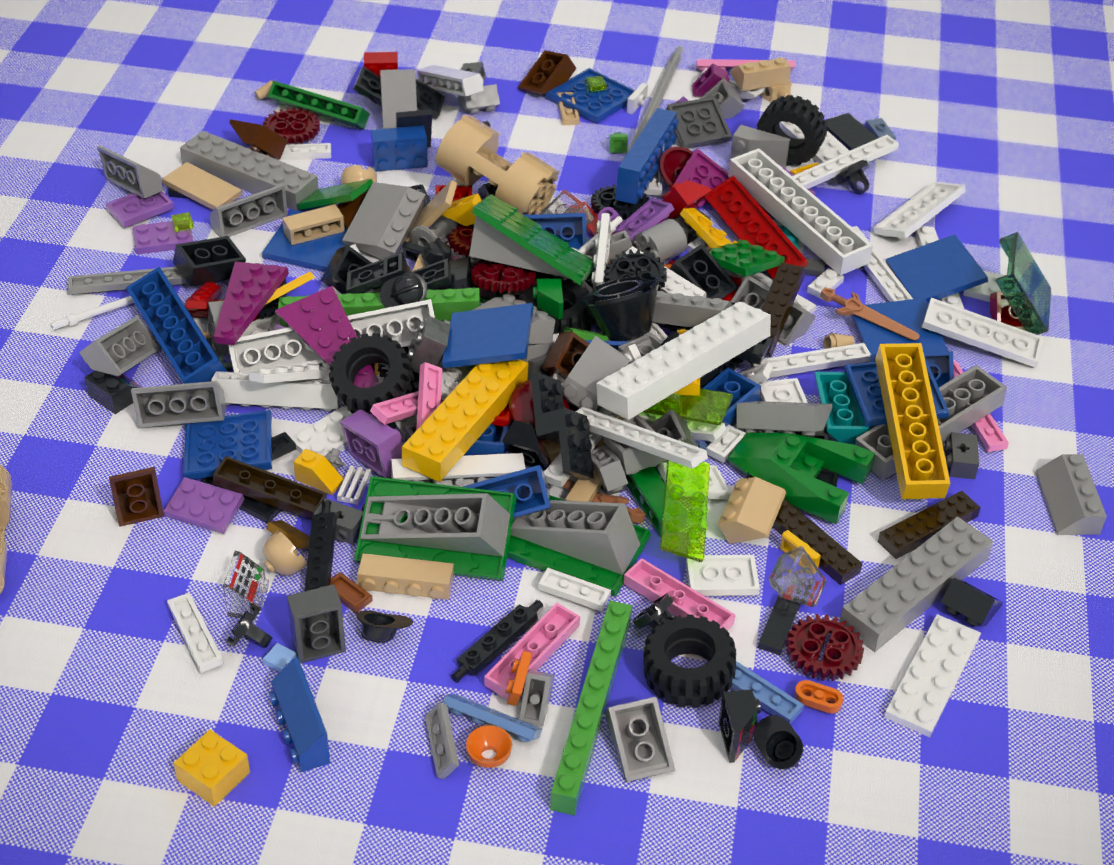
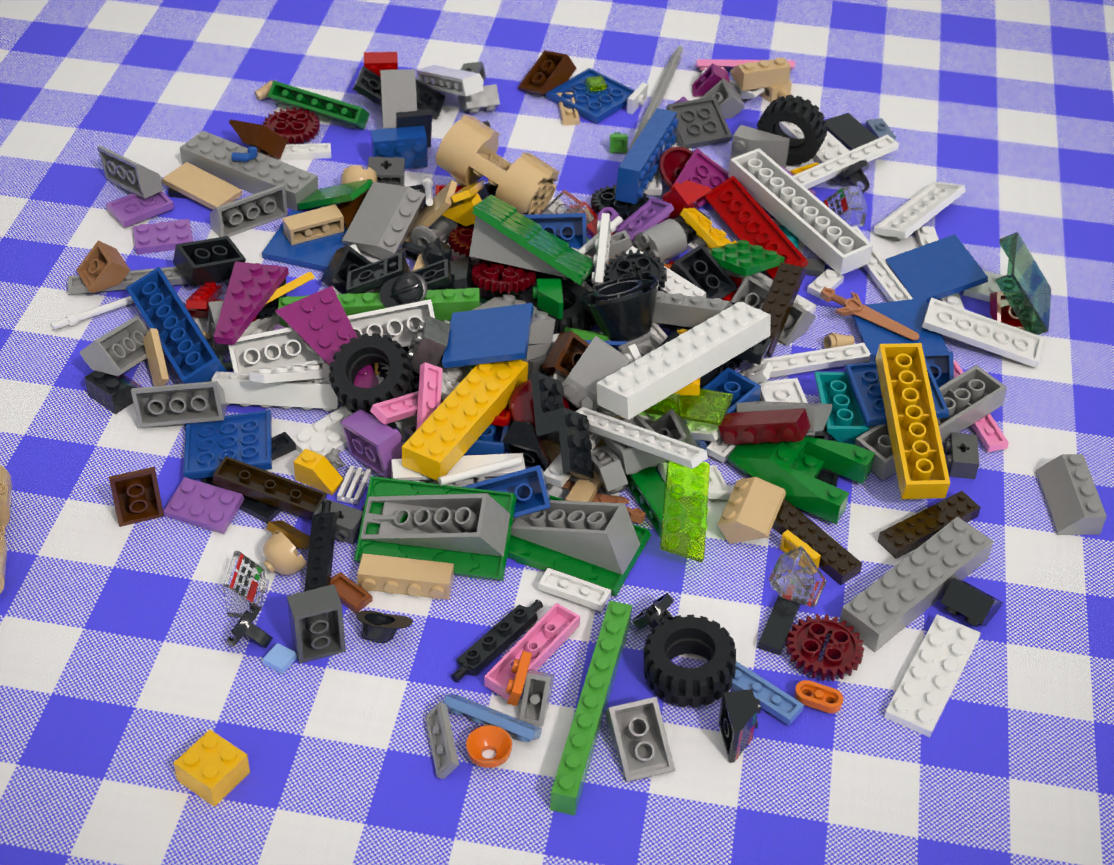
(102, 268): none -> medium nougat slope
(156, 358): none -> tan tile
(182, 221): clear neon green tile -> none
(195, 632): white plate -> none
(245, 157): none -> blue arm
(300, 718): blue slope -> none
(388, 169): none -> dark grey brick
(427, 183): none -> white bar
(468, 191): none -> yellow tile
(478, 471): none -> white bar
(654, 583): bright pink piece -> none
(723, 575): white plate -> none
(764, 426): none -> dark red brick
(778, 742): black piece -> none
(848, 205): none -> clear slope

